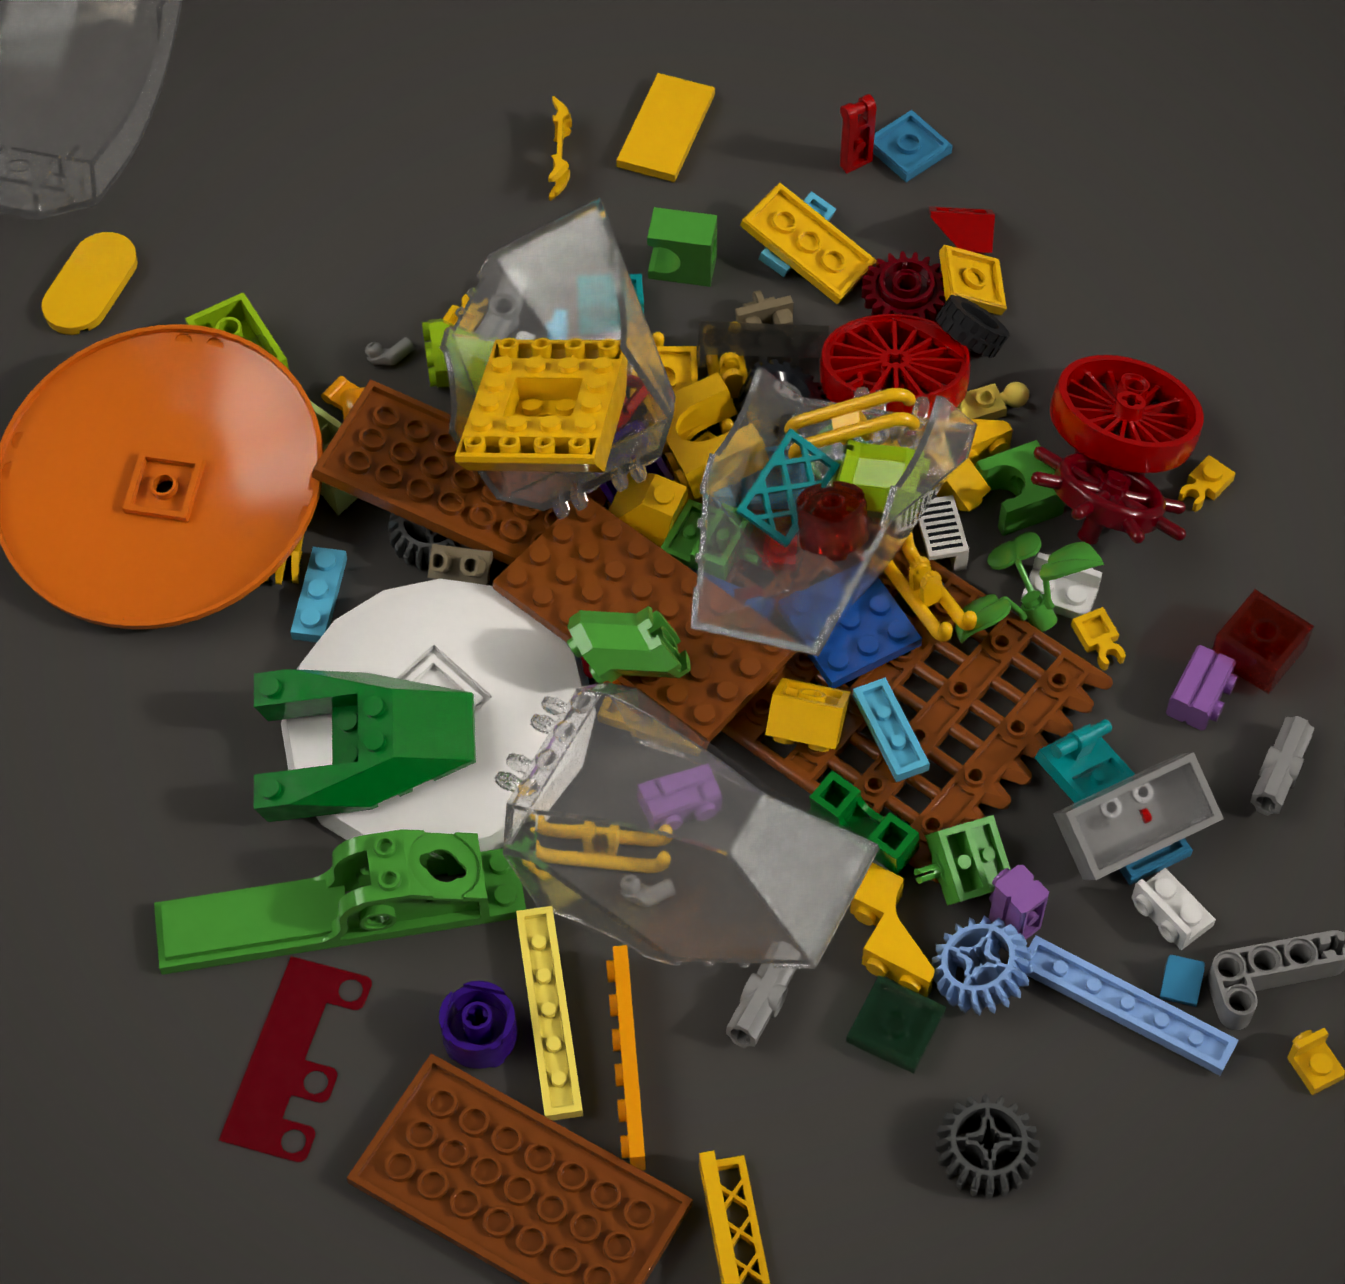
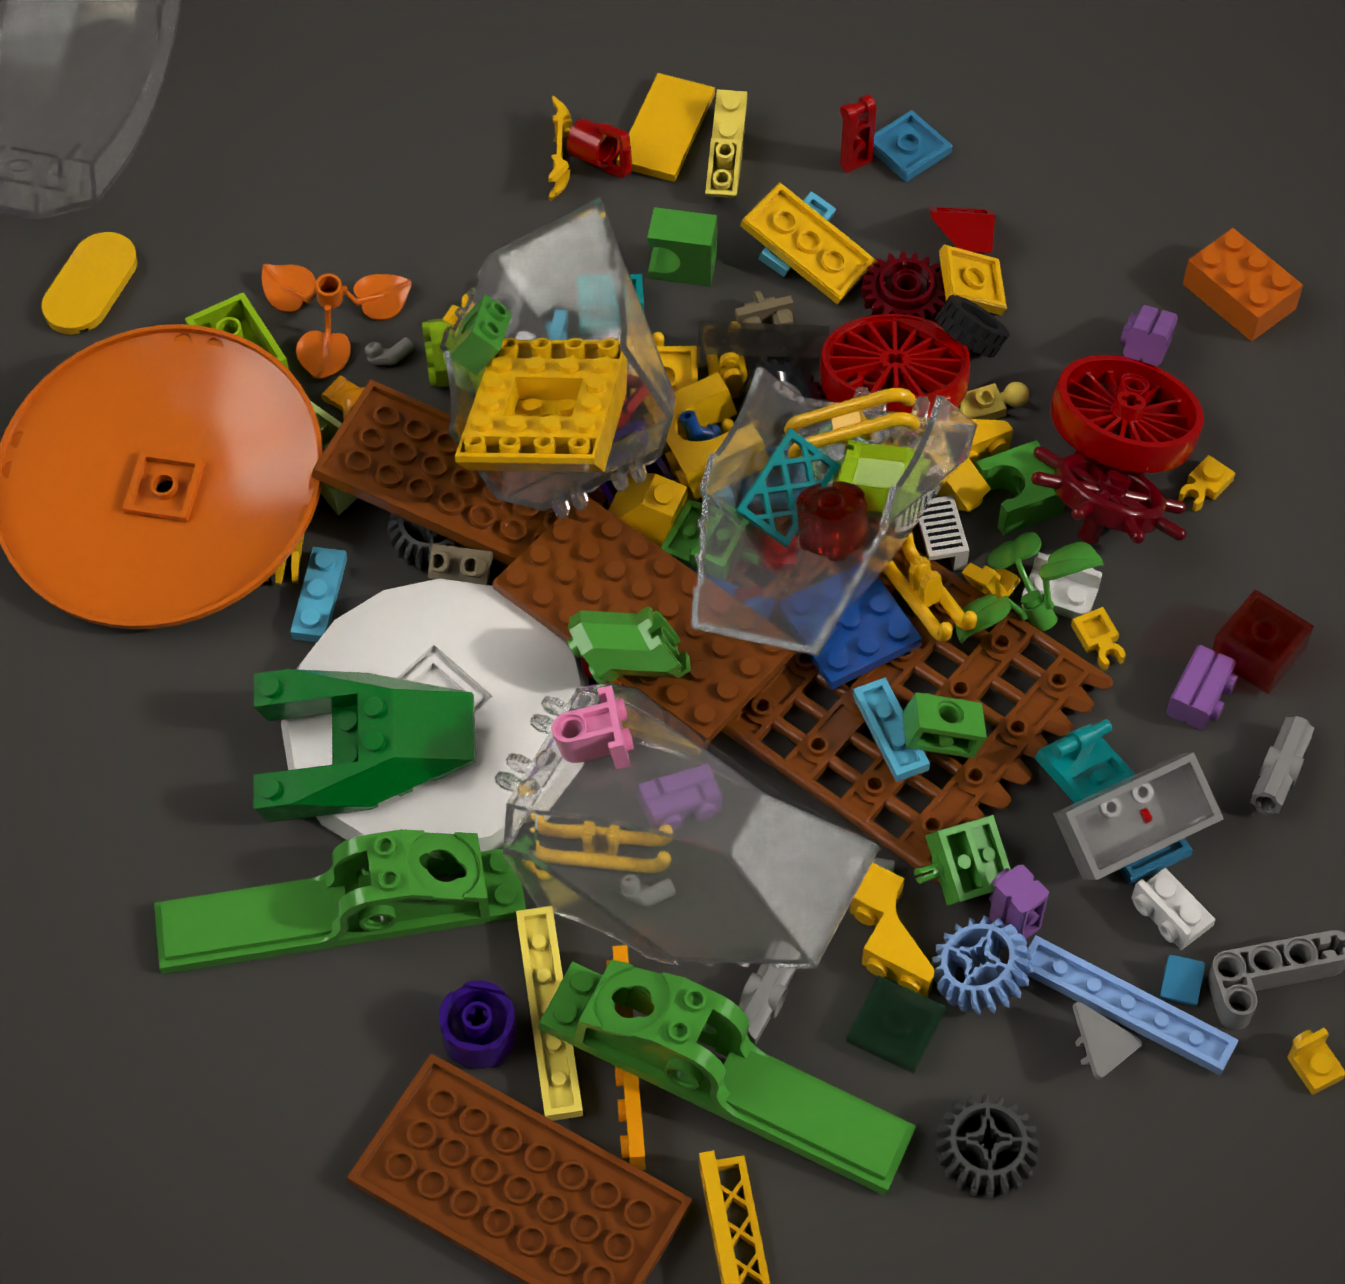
(279, 1060): dark red piece -> none
(321, 352): none -> orange plant
(481, 334): none -> bright green brick
(595, 731): none -> bright pink pin
(600, 145): none -> red piece
(694, 431): none -> blue arm
(726, 144): none -> light yellow slope
(746, 1090): none -> bright green piece
(807, 714): yellow slope -> none
(843, 804): green arch -> none
(944, 725): none -> bright green brick
(990, 580): none -> yellow bracket
(1103, 1040): none -> light grey piece
(1148, 334): none -> medium lavender brick
(1242, 284): none -> orange brick

